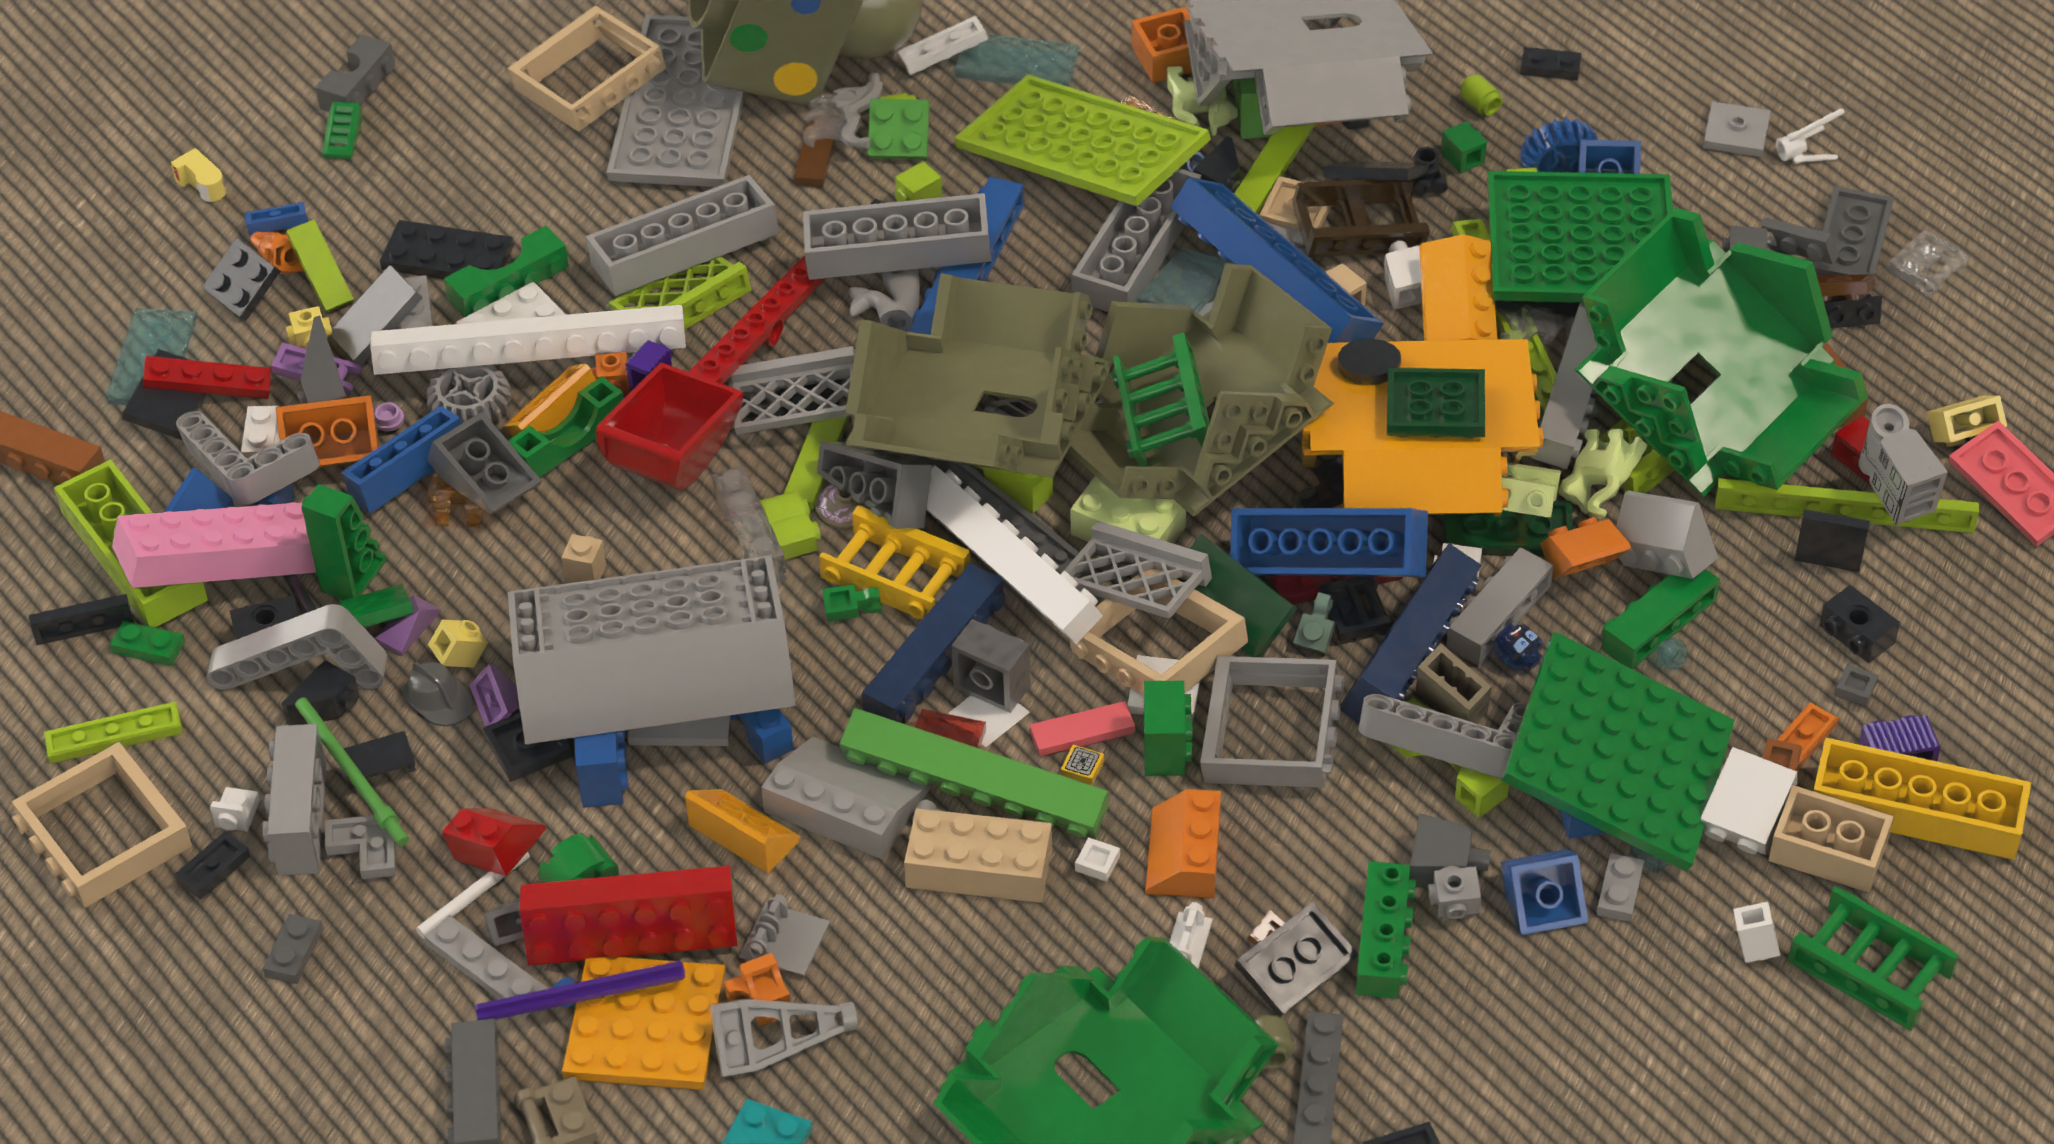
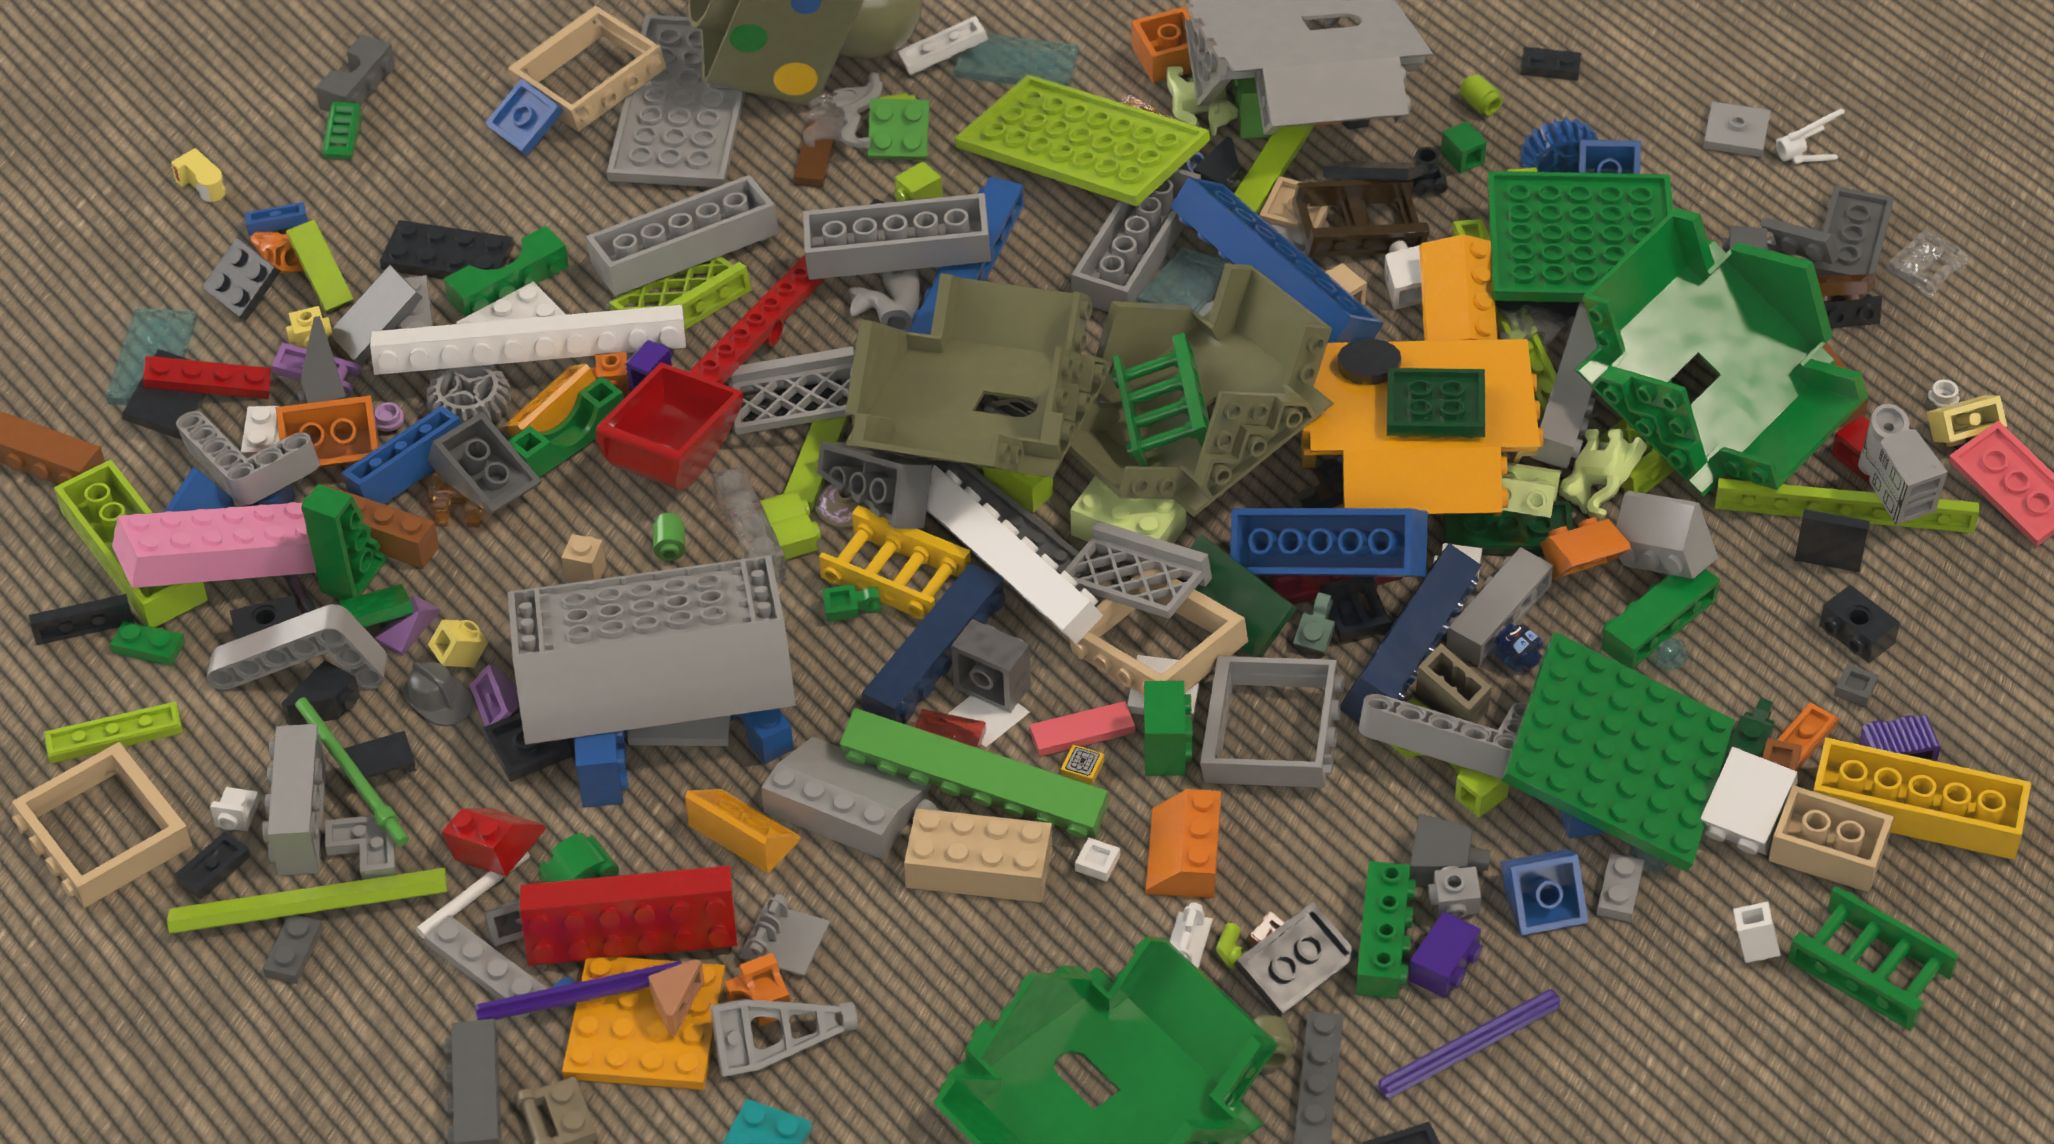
(307, 900): none -> lime tile
(398, 532): none -> dark orange brick
(524, 117): none -> plate
(669, 537): none -> bright green brick
(675, 992): none -> nougat slope
(1227, 946): none -> lime arm
(1445, 954): none -> dark purple brick
(1468, 1043): none -> dark purple axle
(1752, 731): none -> dark green hinge
(1944, 393): none -> white plate

